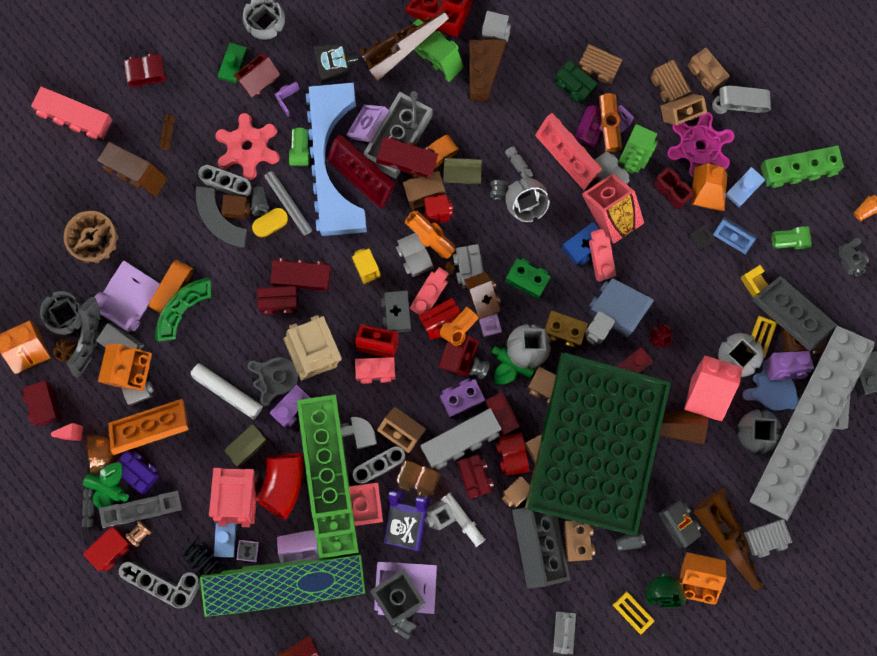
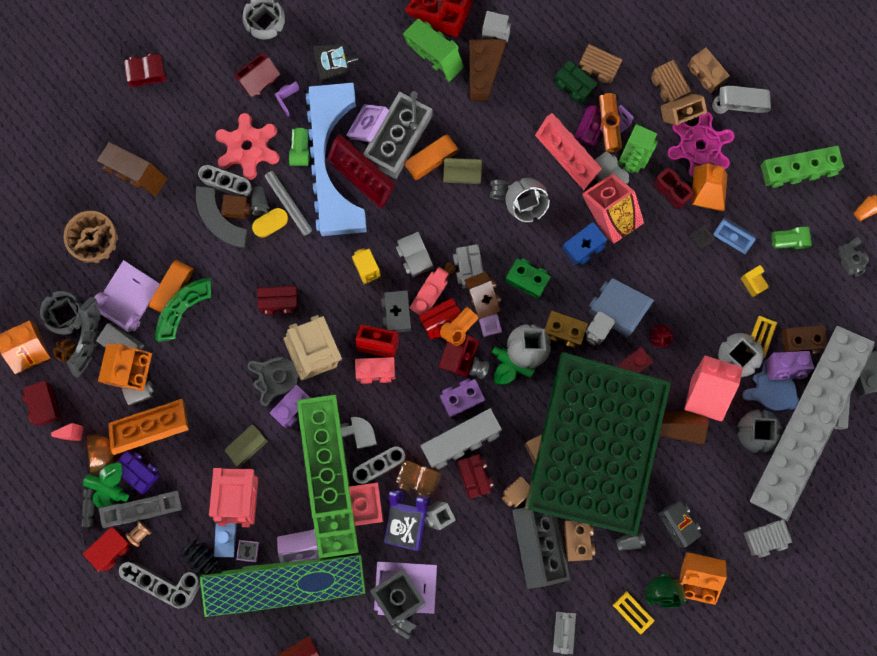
(70, 112): coral brick -> none
(167, 131): reddish brown axle -> none
(226, 391): white brick -> none
(232, 62): green tile -> none
(281, 483): red brick -> none
(301, 274): dark red brick -> none
(387, 54): wedge -> none
(401, 429): medium nougat brick -> none
(407, 157): dark red brick -> none
(420, 188): medium nougat brick -> none
(430, 234): orange piece -> none
(438, 209): red brick -> none
(463, 520): white pin -> none
(503, 413): dark red brick -> none
(513, 455): red brick -> none
(518, 162): light grey axle -> none
(542, 384): medium nougat brick -> none
(602, 255): coral hinge -> none
(719, 521): reddish brown wedge -> none
(745, 187): light blue tile -> none
(795, 313): dark grey tile -> none

